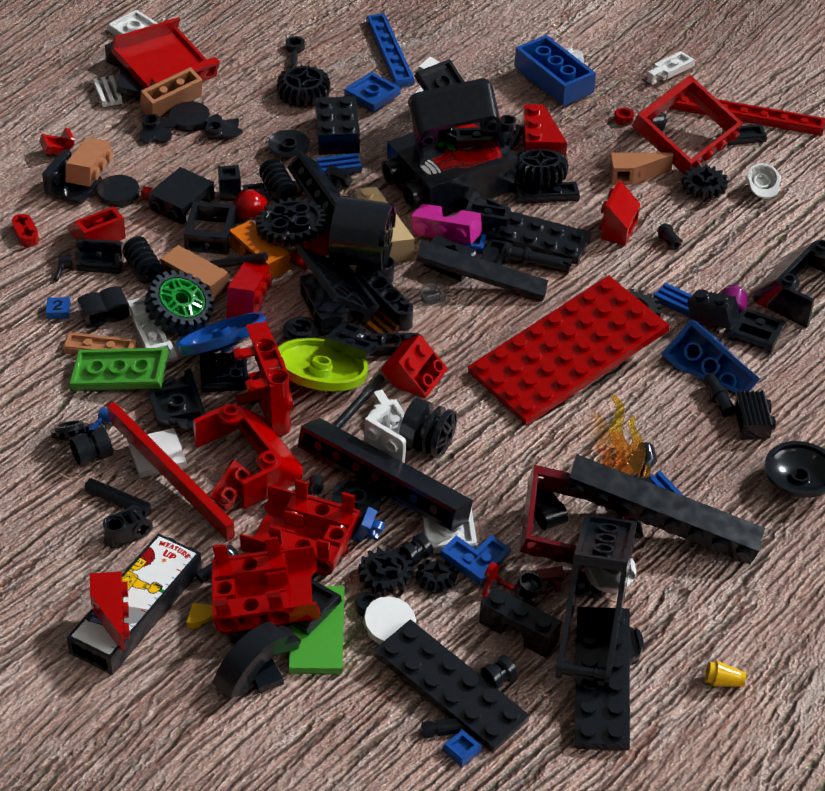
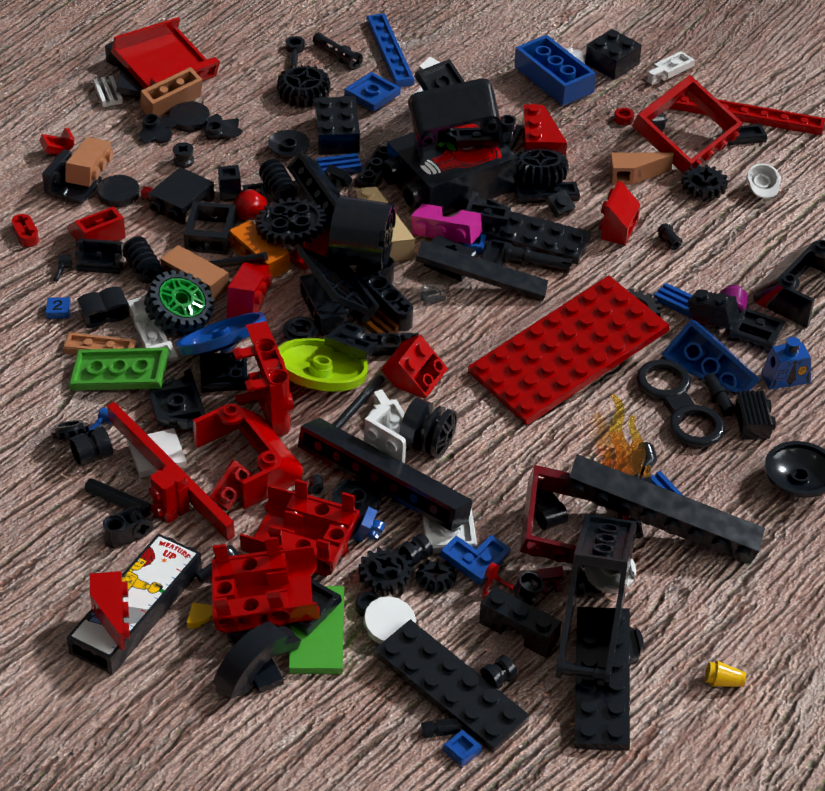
(129, 22): white tile -> none
(169, 493): none -> red brick
(183, 155): none -> black wheel
(322, 41): none -> black pin
(371, 173): none -> black tile
(560, 203): none -> black plate
(613, 54): none -> black brick
(680, 403): none -> black bar
(787, 365): none -> blue torso

